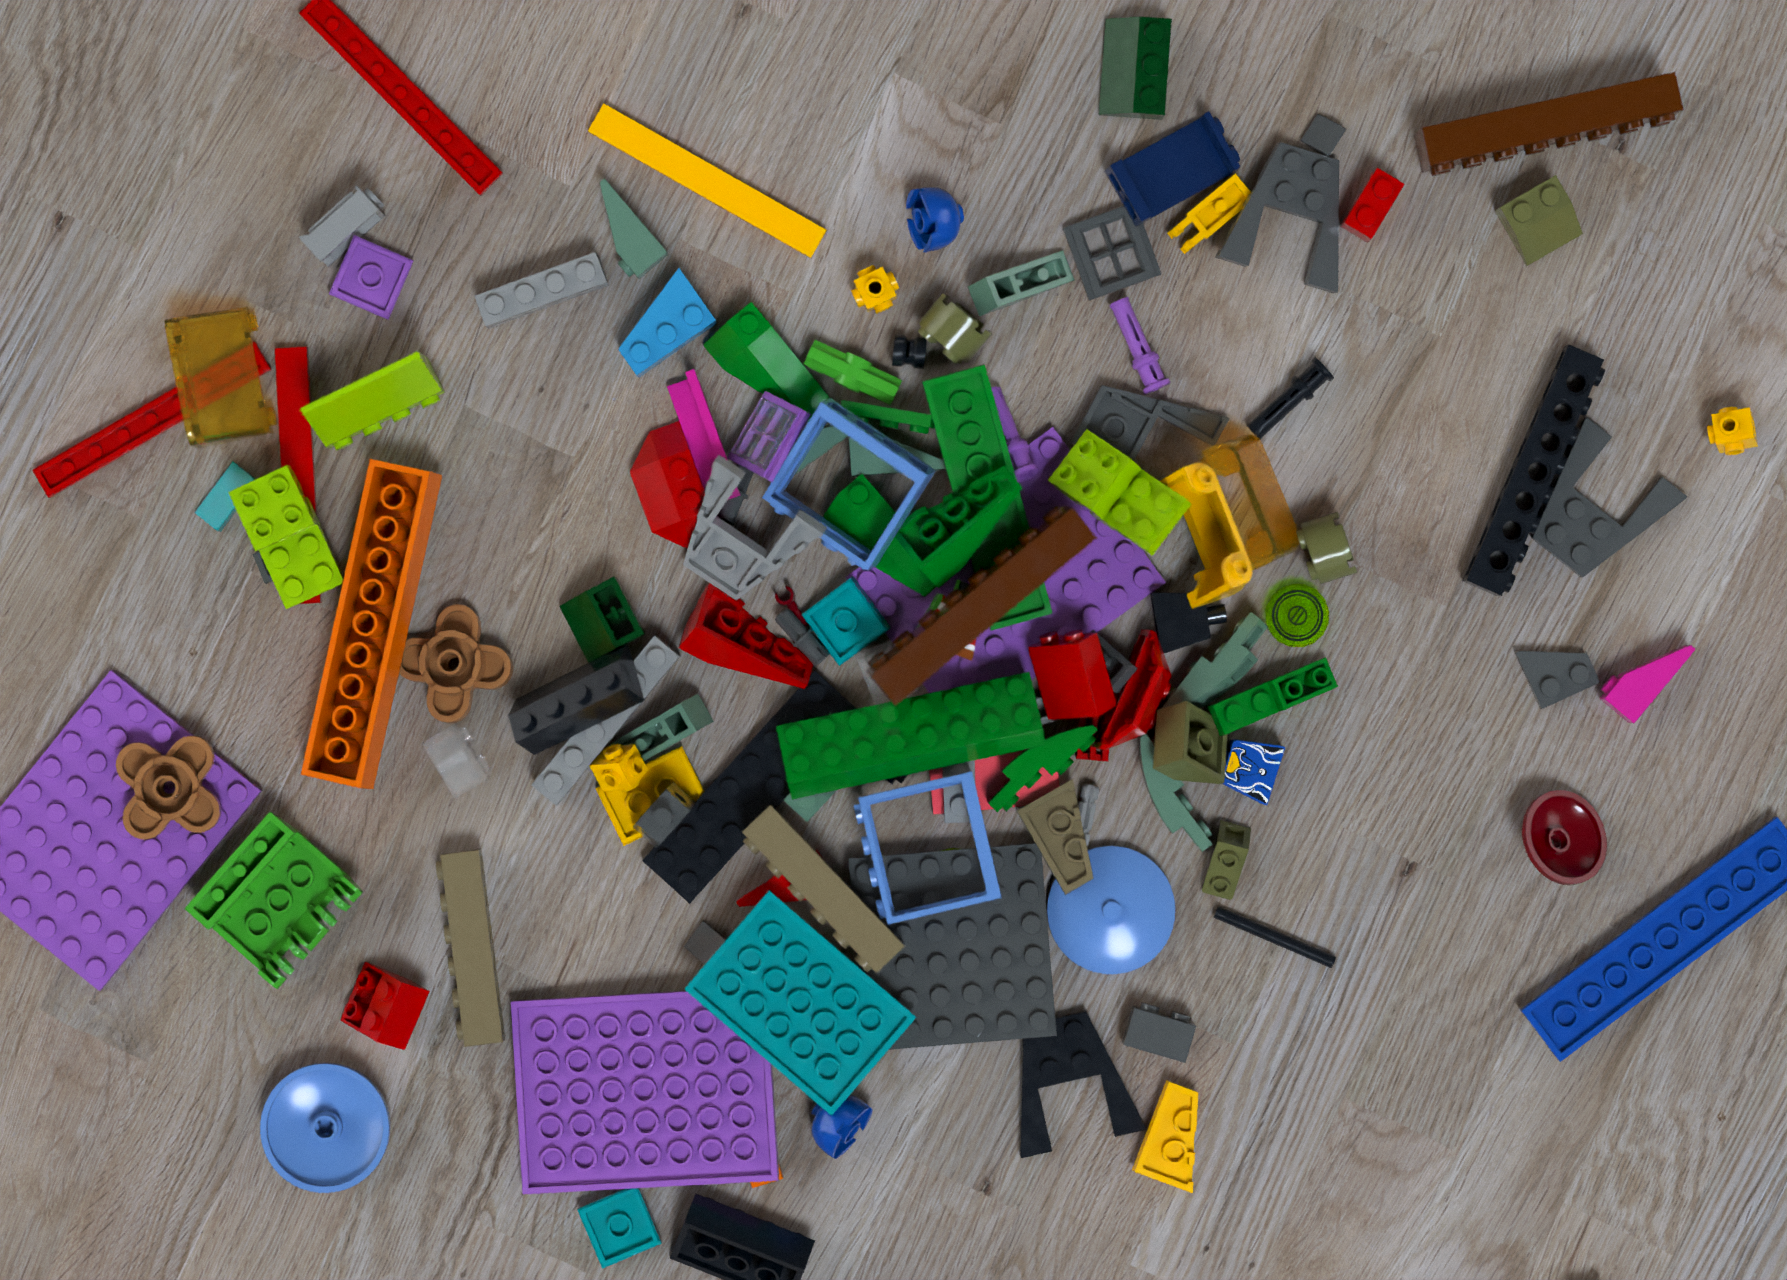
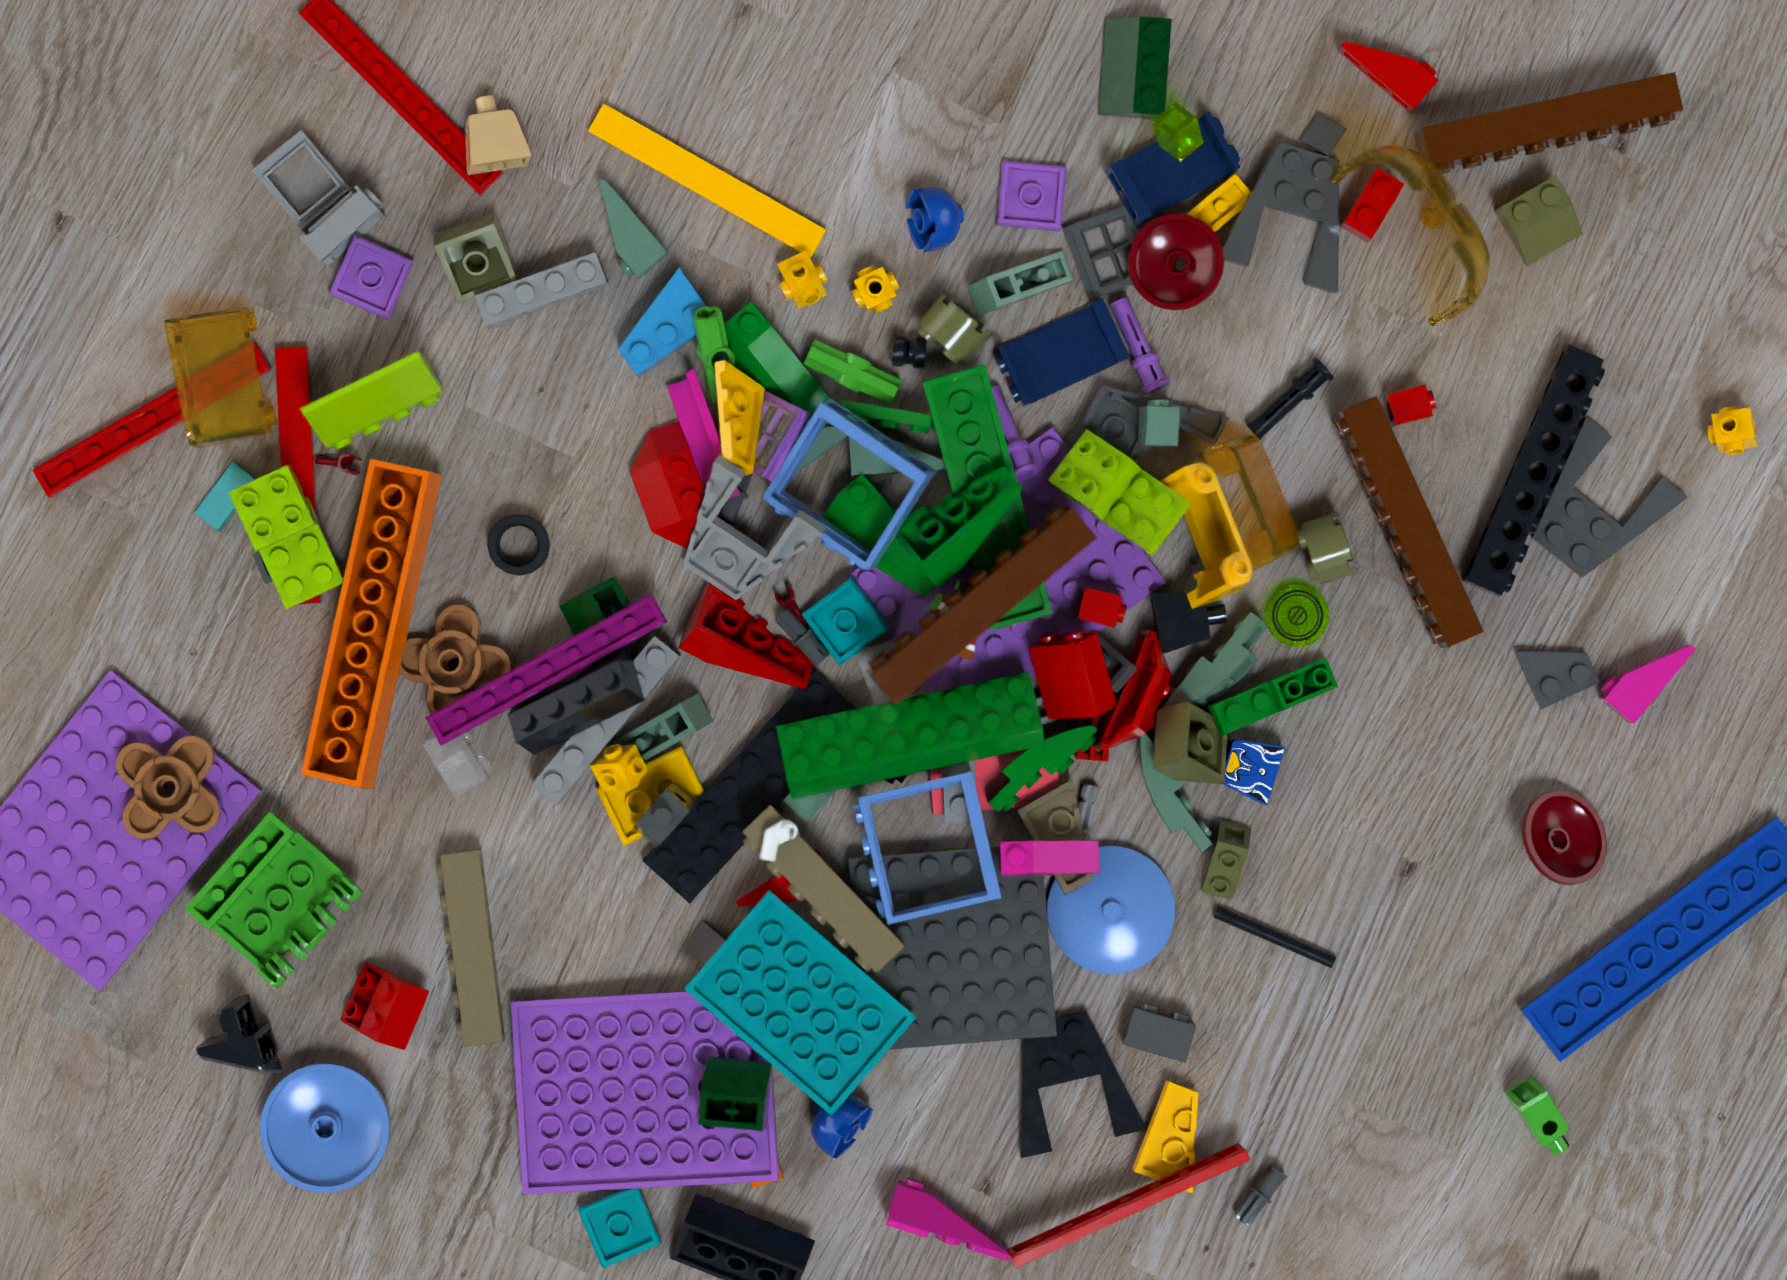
(243, 1041): none -> black piece
(302, 180): none -> window
(344, 462): none -> dark red hand
(475, 257): none -> olive slope
(494, 139): none -> tan torso
(495, 551): none -> black tyre
(546, 669): none -> magenta tile
(711, 339): none -> bright green piece
(735, 1094): none -> dark green slope
(739, 415): none -> yellow wing
(775, 836): none -> white arm
(802, 280): none -> yellow brick
(923, 1212): none -> dark pink wedge
(1031, 196): none -> medium lavender tile
(1049, 858): none -> dark pink slope
(1061, 354): none -> dark blue panel
(1101, 607): none -> red brick
(1127, 1205): none -> red tile
(1158, 424): none -> sand green brick
(1161, 246): none -> dark red dish
(1177, 131): none -> clear neon green brick
(1260, 1195): none -> dark grey axle
(1396, 75): none -> red slope
(1408, 523): none -> reddish brown brick
(1410, 405): none -> red brick
(1423, 174): none -> clear yellow piece
(1539, 1114): none -> bright green torso

